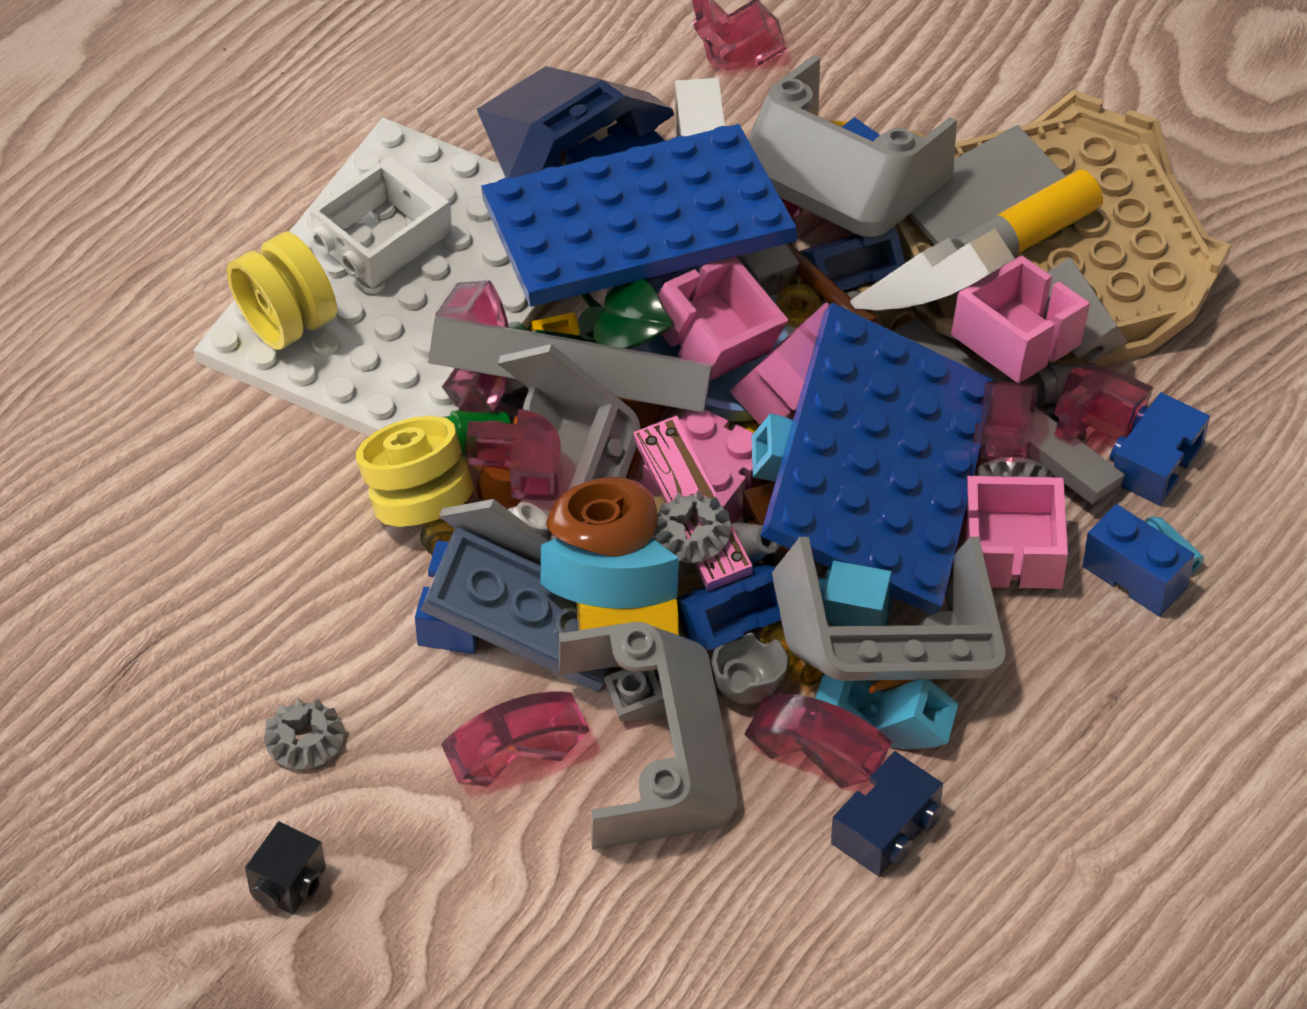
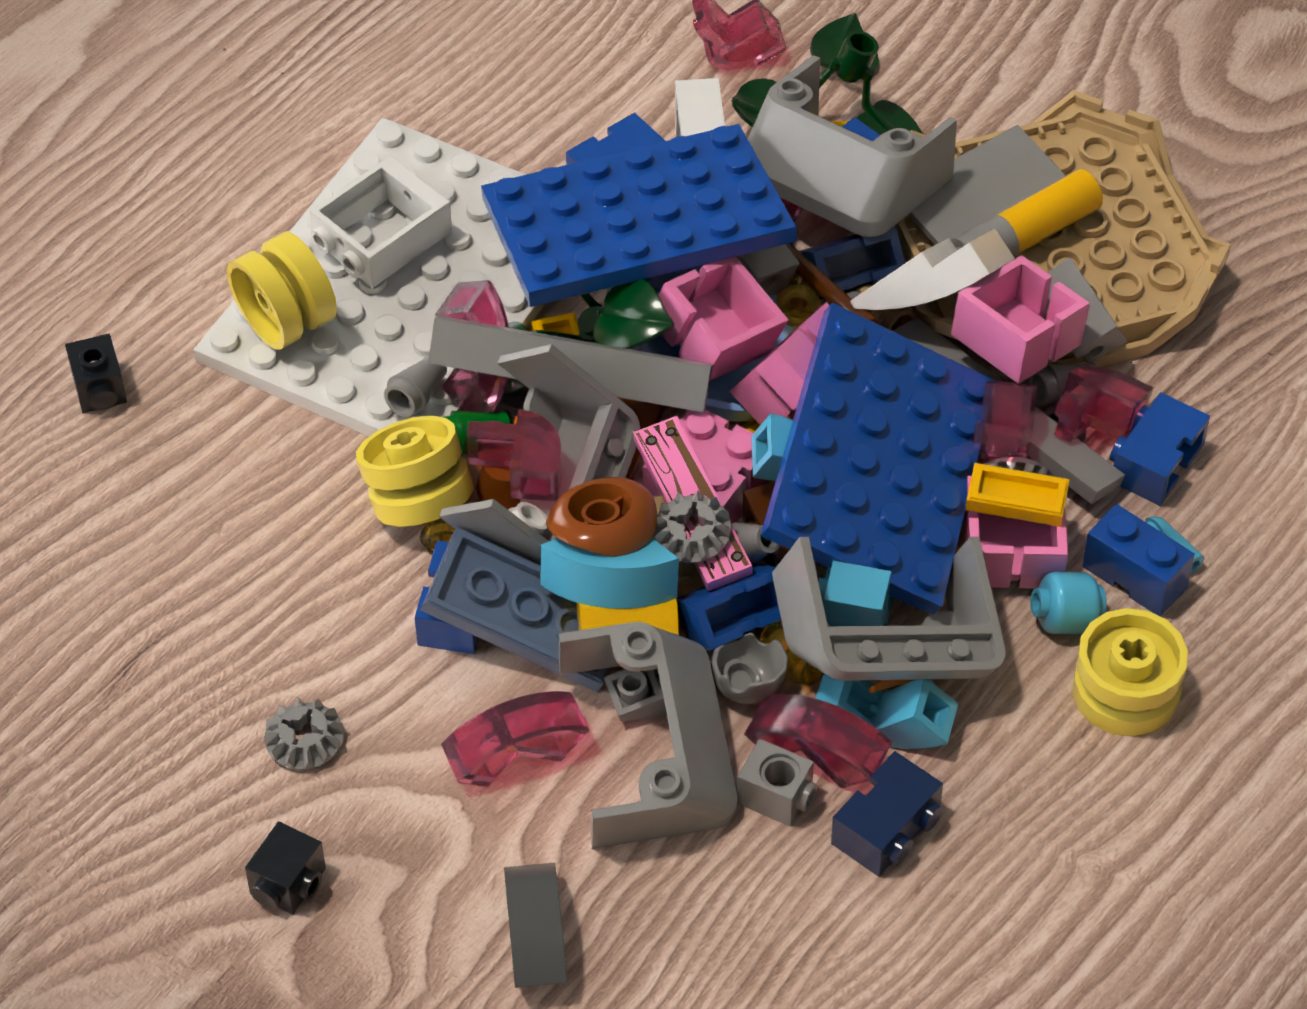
(97, 382): none -> black brick
(413, 387): none -> light grey cone
(535, 925): none -> dark grey brick
(556, 112): dark blue wedge -> none
(772, 765): none -> light grey brick
(853, 56): none -> dark green plant
(1017, 494): none -> yellow tile
(1067, 602): none -> medium azure head
(1129, 672): none -> light yellow wheel

